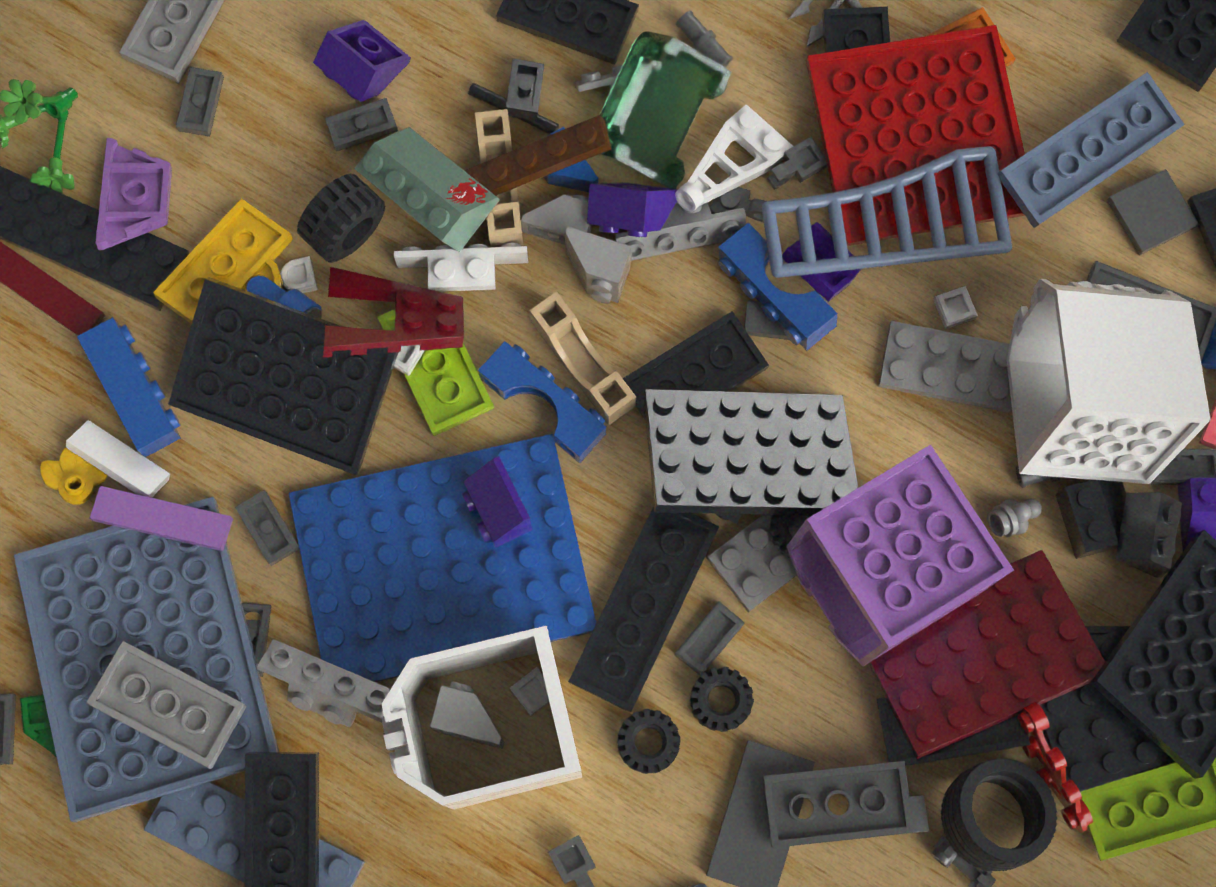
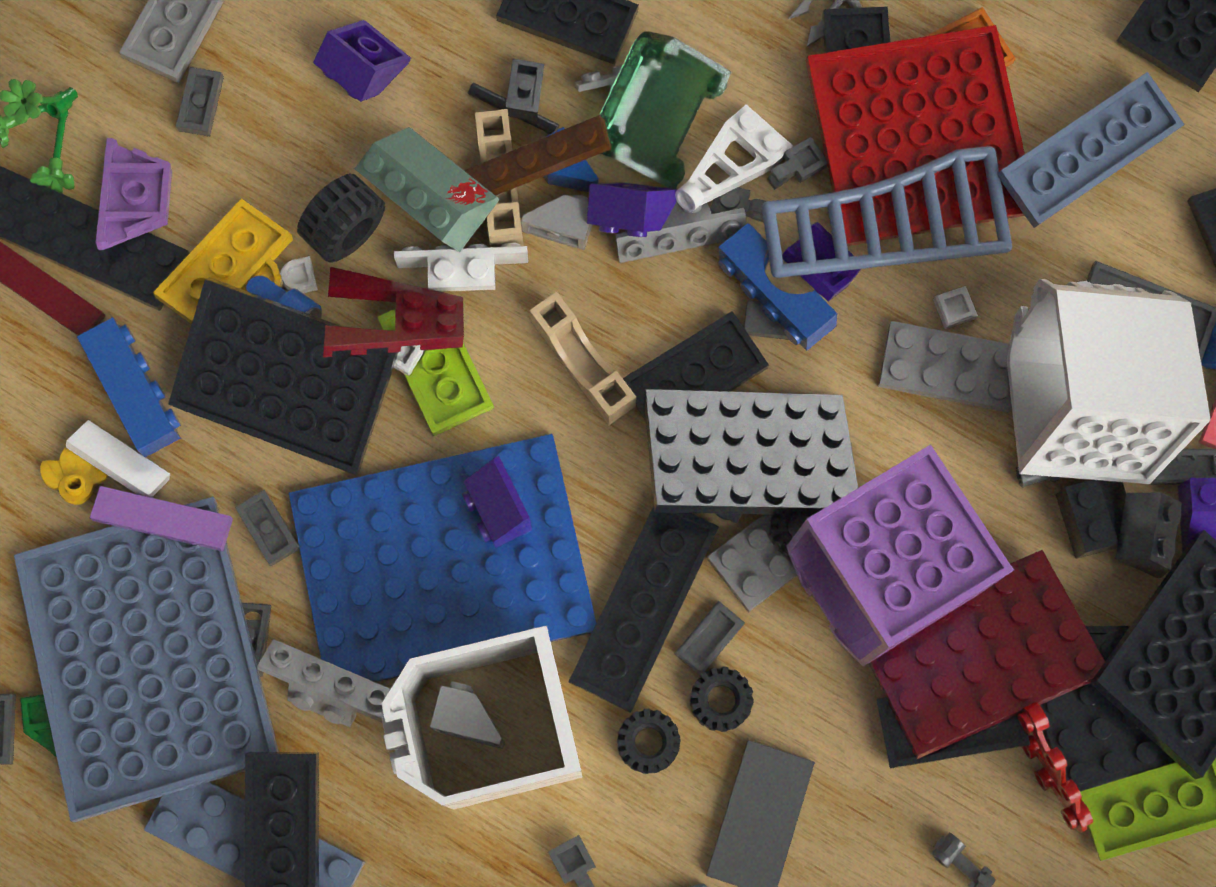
(166, 704): light grey plate -> none
(361, 124): dark grey plate -> none
(512, 374): blue arch -> none
(531, 691): white tile -> none
(598, 263): light grey slope -> none
(703, 40): dark grey pin -> none
(875, 797): dark grey hinge -> none
(1013, 516): light grey piece -> none
(1030, 793): black tyre -> none
(1152, 212): dark grey tile -> none

